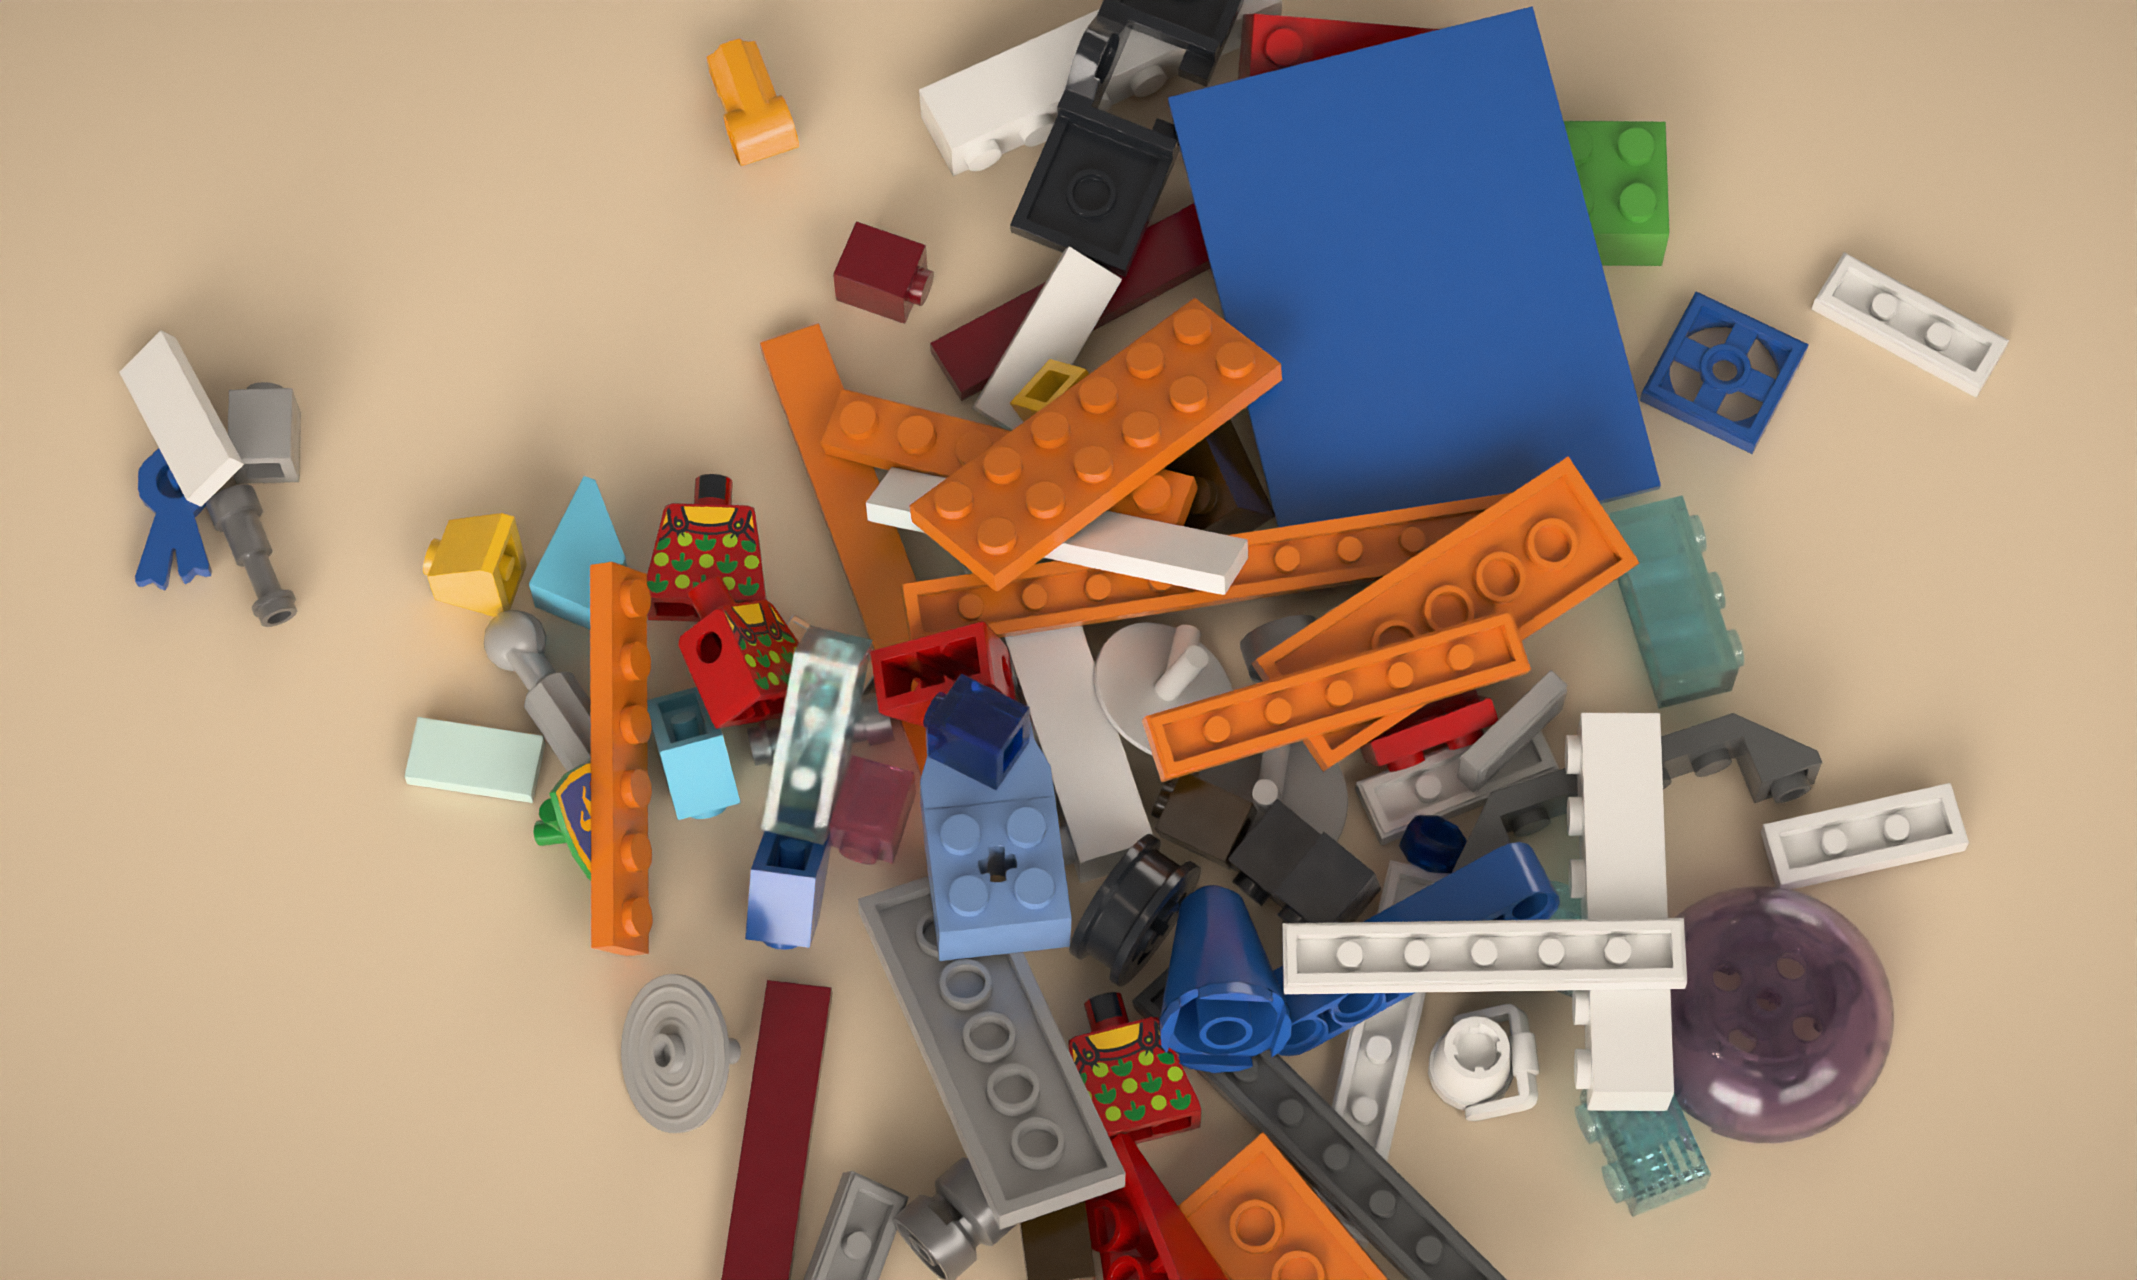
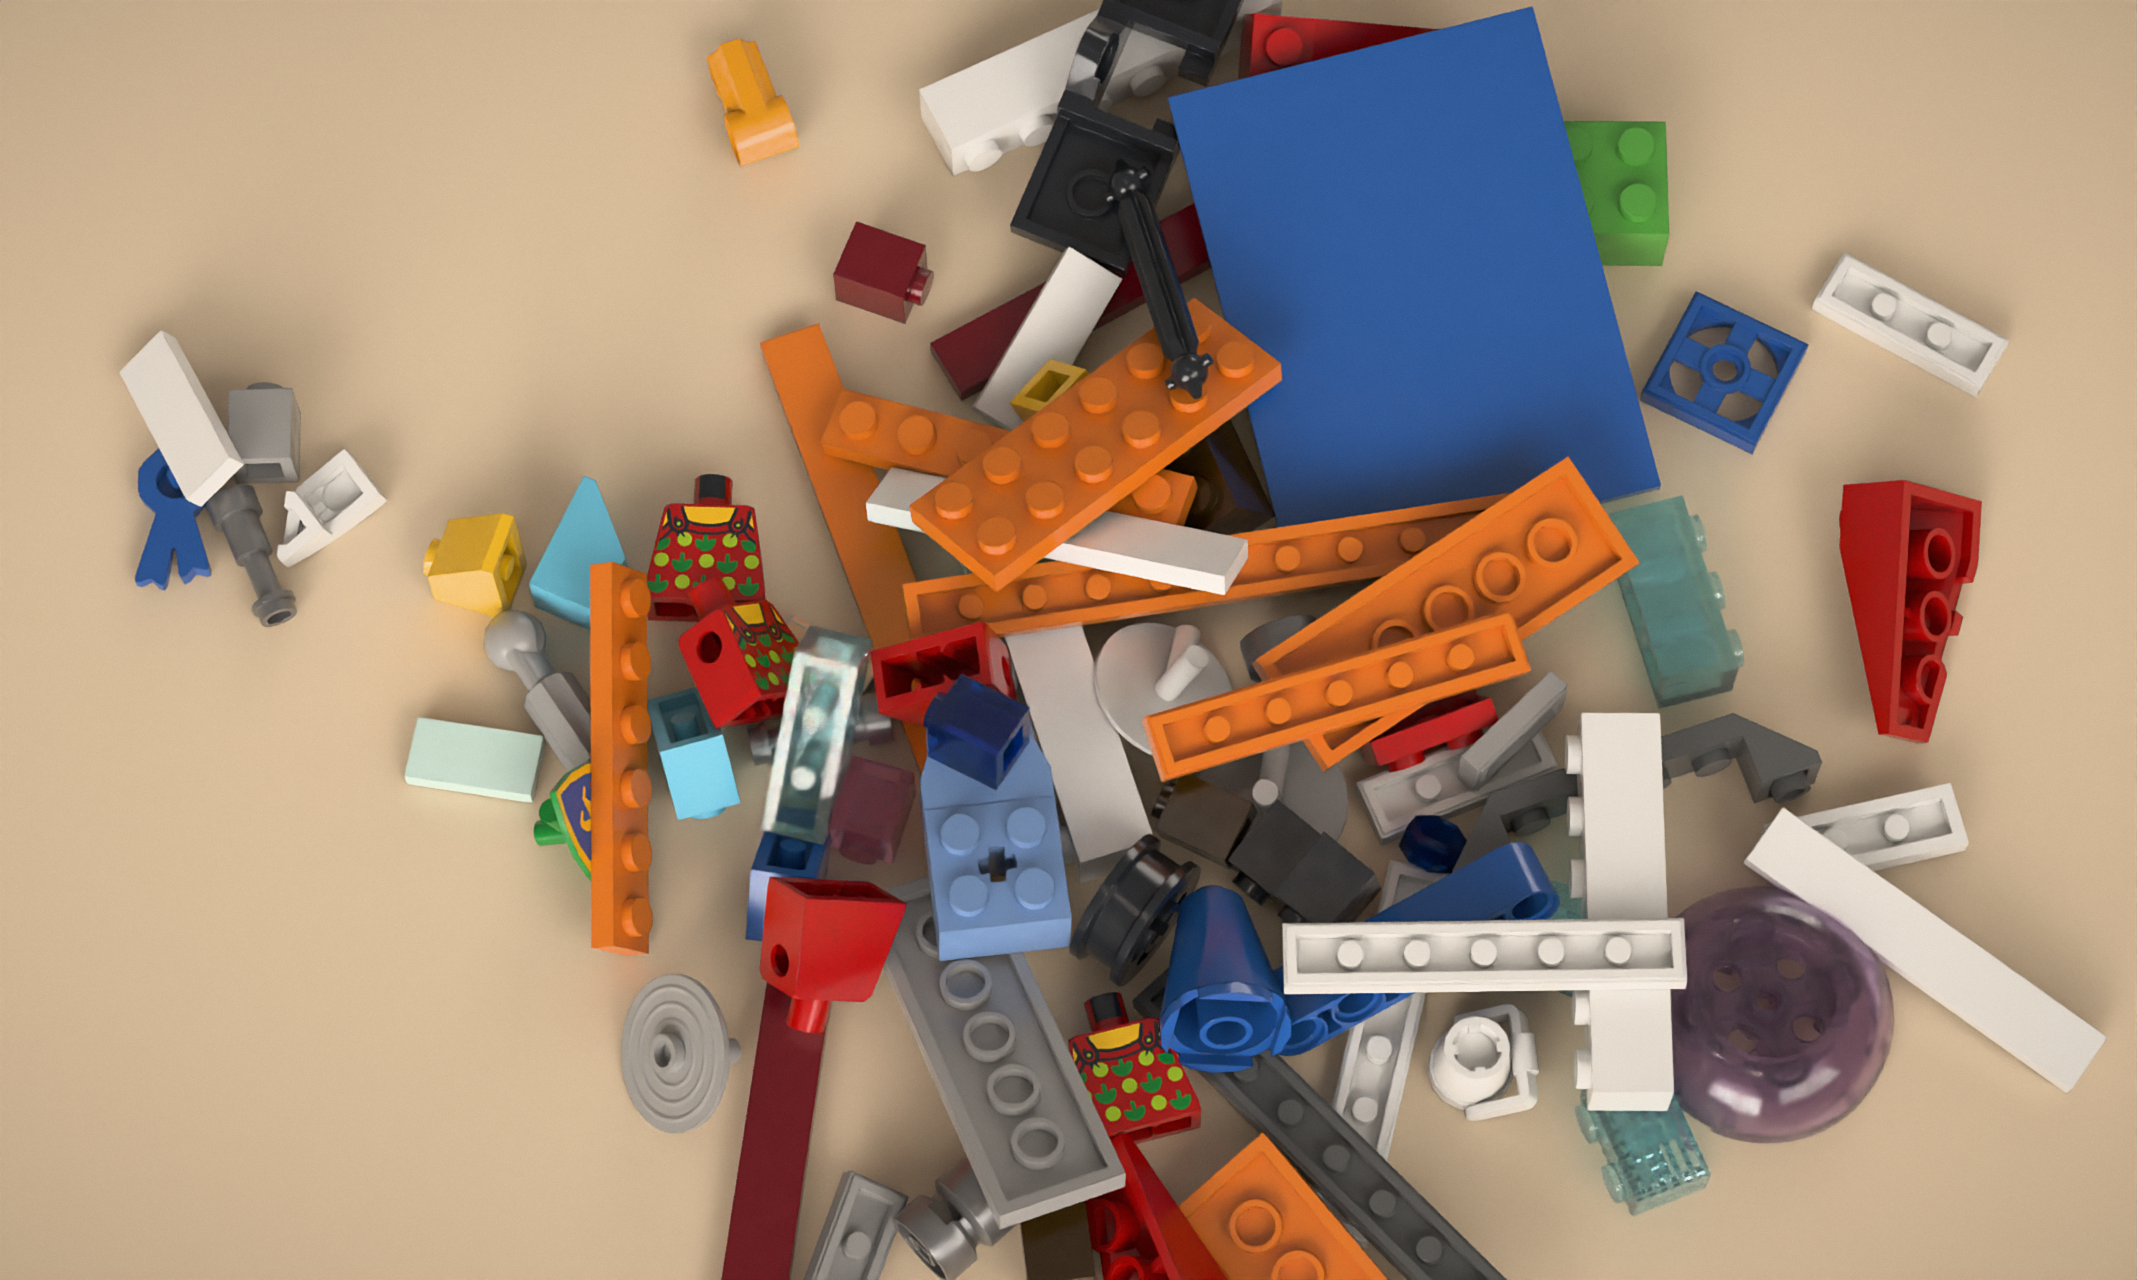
(327, 507): none -> white slope
(825, 943): none -> red torso
(1158, 279): none -> black wheel
(1904, 572): none -> red wedge
(1928, 951): none -> white tile

